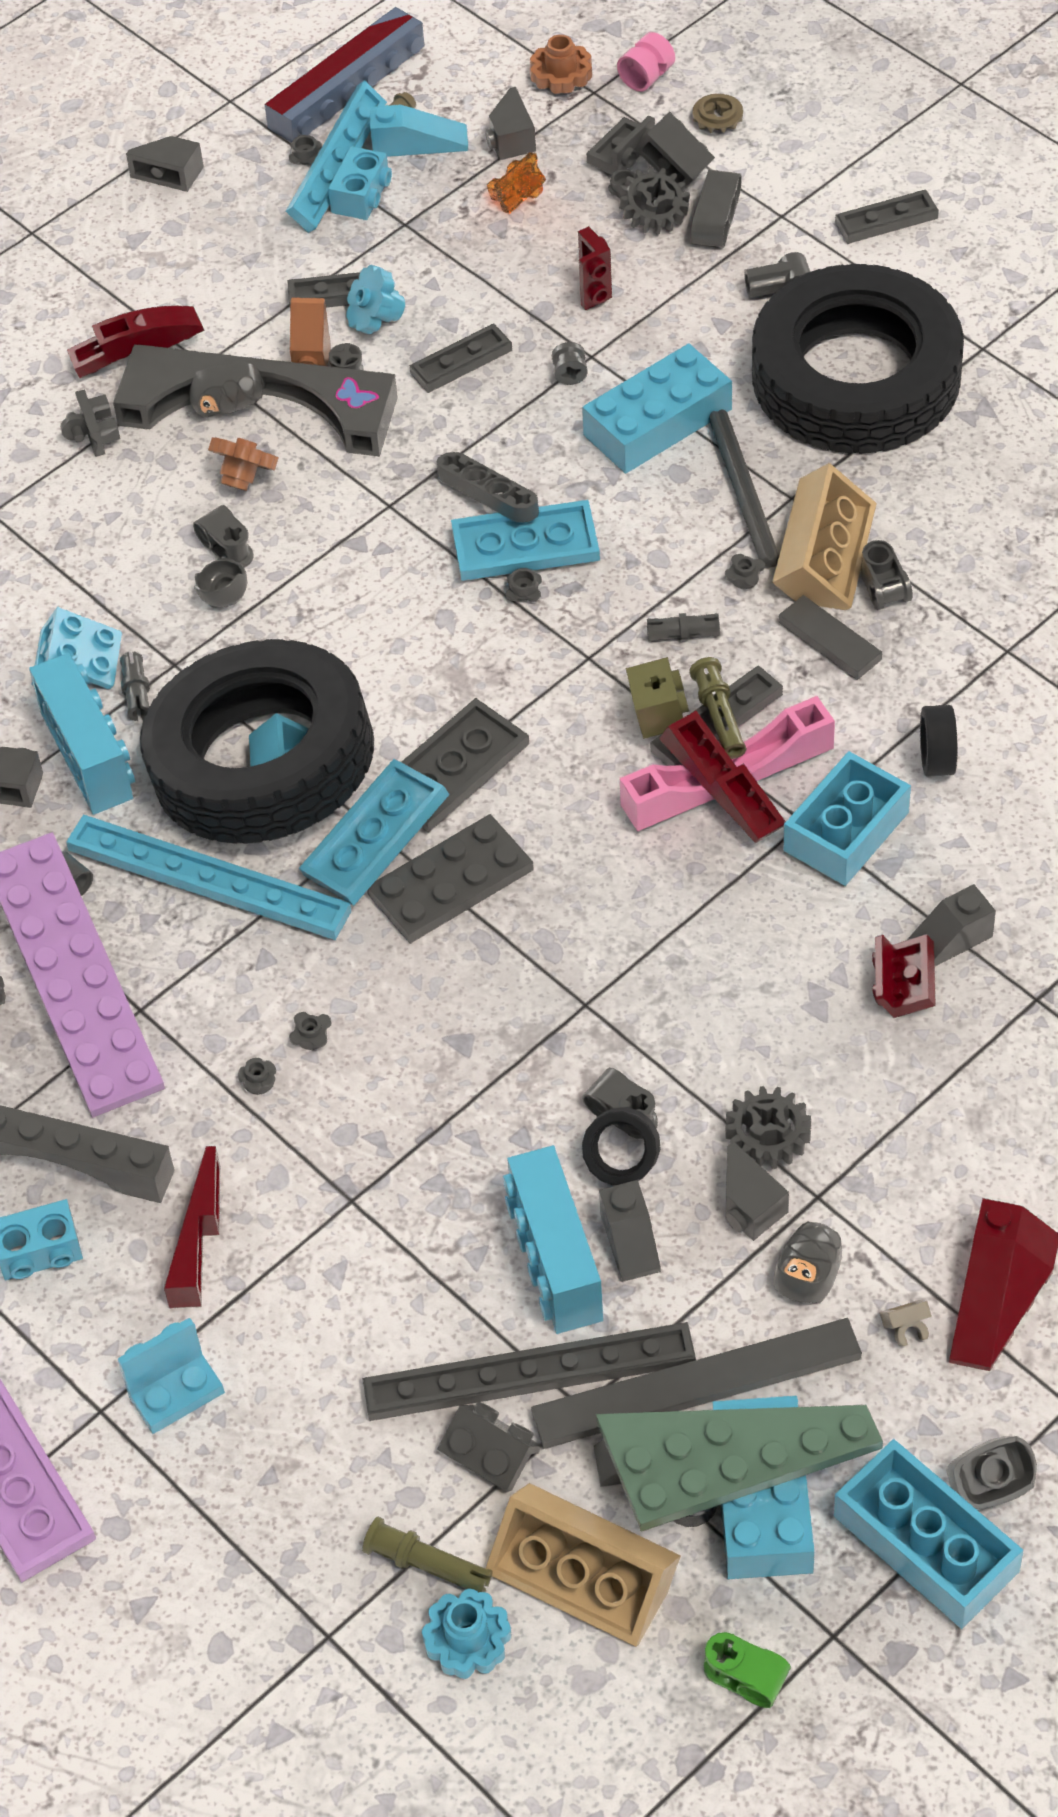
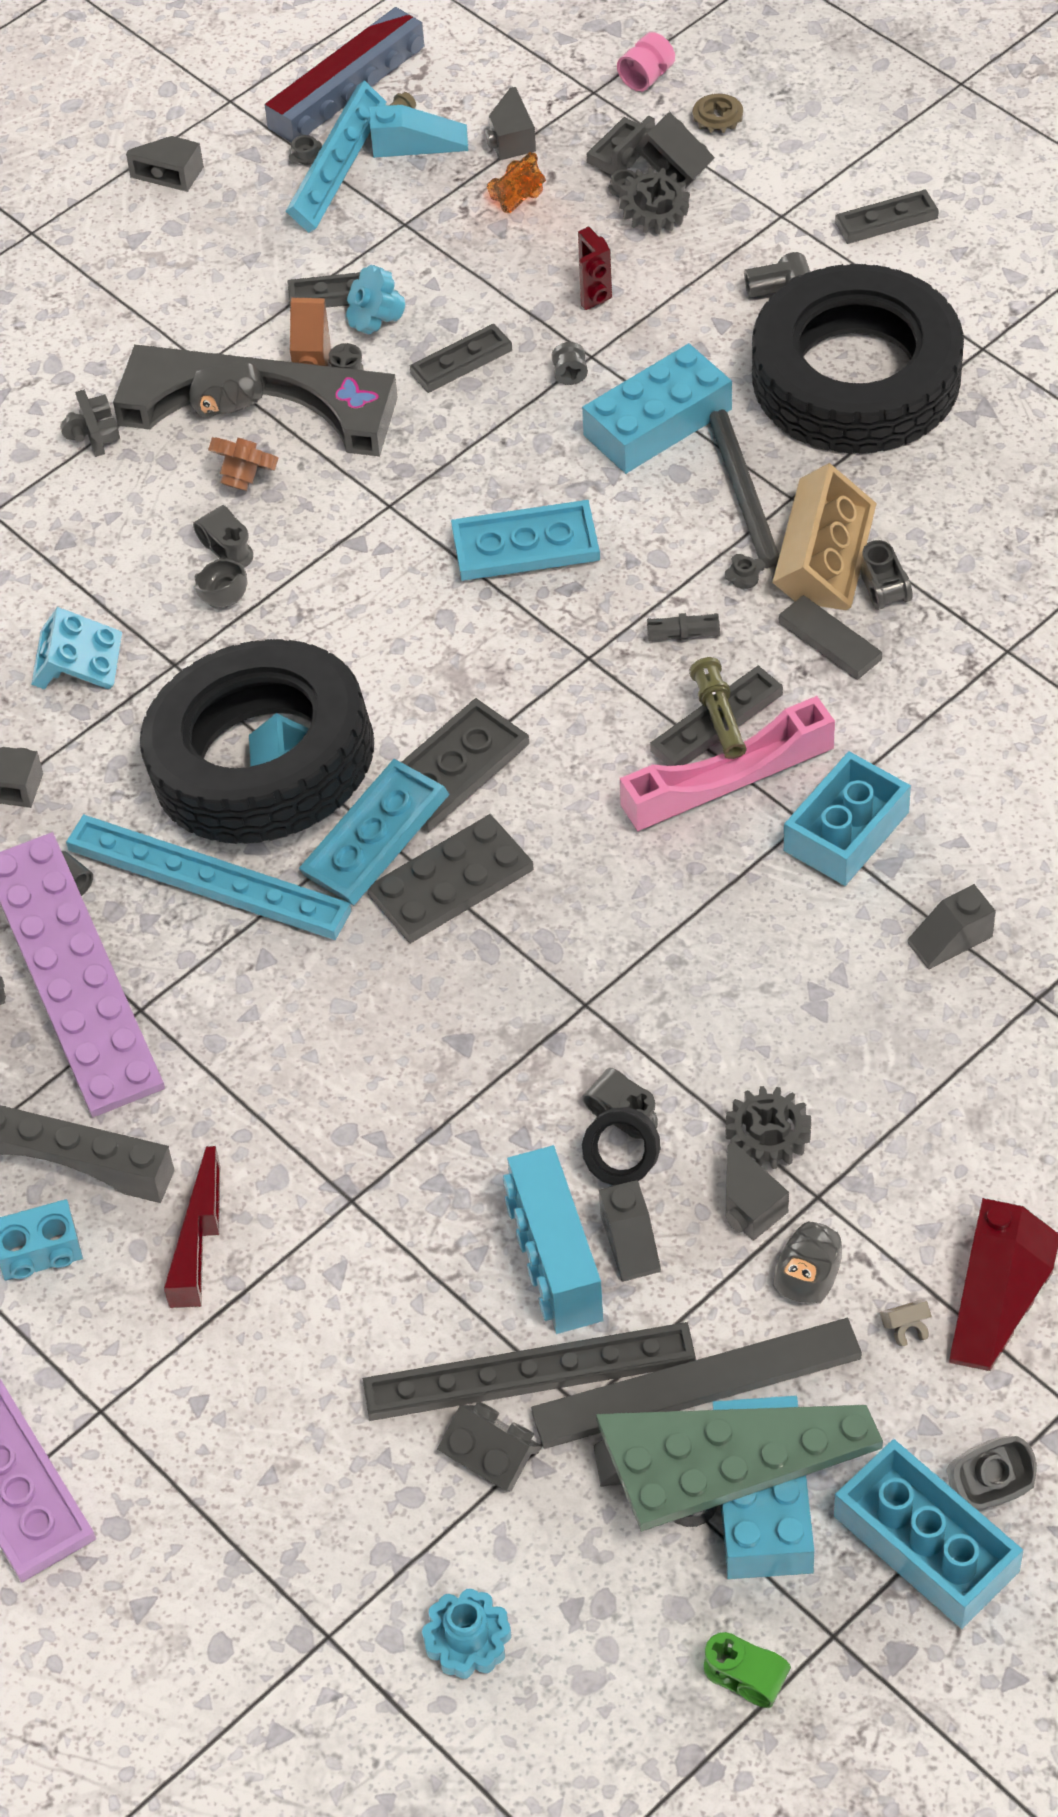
(83, 732): medium azure brick -> none
(117, 335): dark red slope -> none
(134, 685): dark grey pin -> none
(169, 1376): medium azure bracket -> none
(257, 1083): dark grey plate -> none
(310, 1039): dark grey plate -> none
(359, 183): medium azure brick -> none
(408, 1550): olive pin -> none
(514, 501): dark grey beam -> none
(523, 585): dark grey plate -> none
(561, 65): nougat plant -> none
(581, 1563): tan slope -> none
(656, 696): olive brick -> none
(716, 208): dark grey beam -> none
(729, 785): dark red slope -> none
(904, 975): dark red bracket -> none
(938, 740): black tyre -> none

